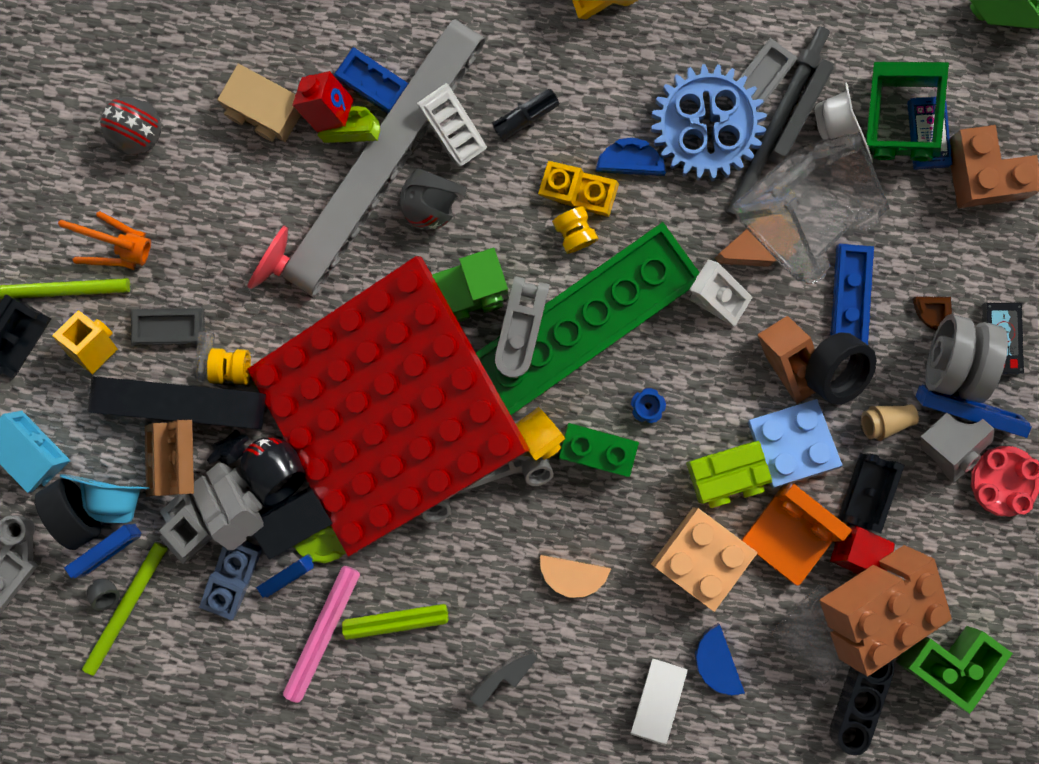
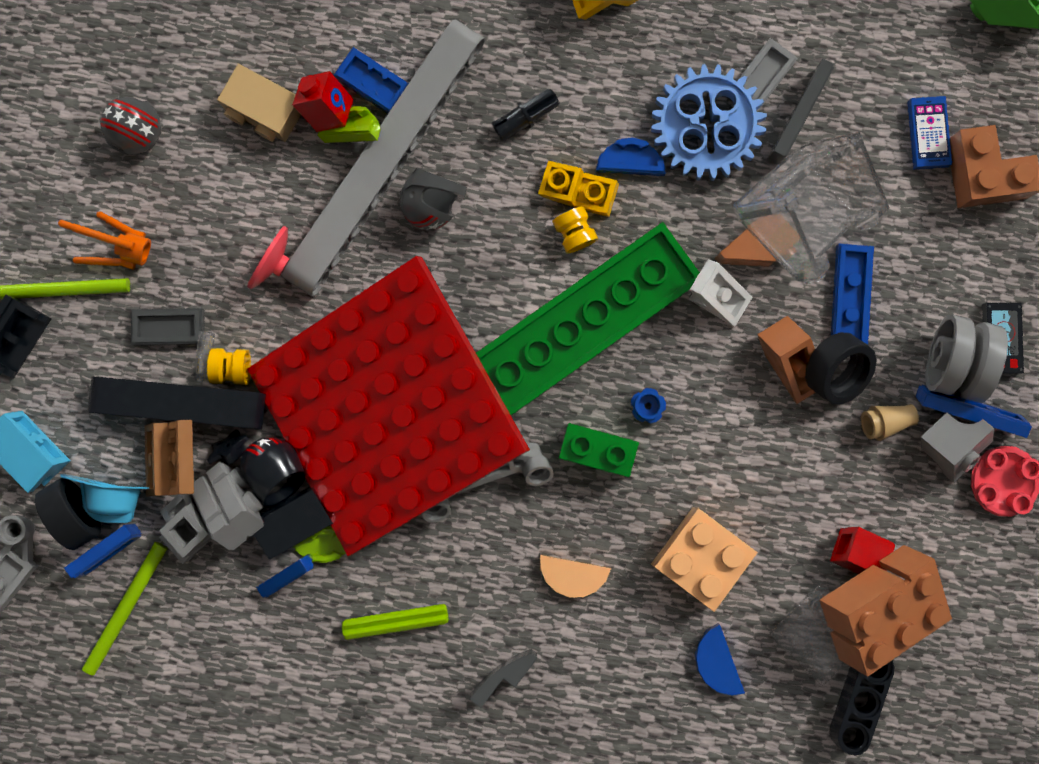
(86, 341): yellow brick -> none
(102, 594): dark grey hinge -> none
(230, 580): sand blue slope -> none
(321, 634): bright pink axle -> none
(464, 144): white slope -> none
(474, 284): bright green brick -> none
(520, 328): light grey plate -> none
(540, 434): yellow slope -> none
(659, 702): white slope -> none
(729, 473): lime brick -> none
(794, 533): orange bracket -> none
(795, 443): light blue plate -> none
(807, 63): dark grey bar -> none
(837, 117): white piece -> none
(870, 492): black hinge -> none
(907, 75): green window -> none
(932, 309): reddish brown tile -> none
(960, 673): bright green brick -> none

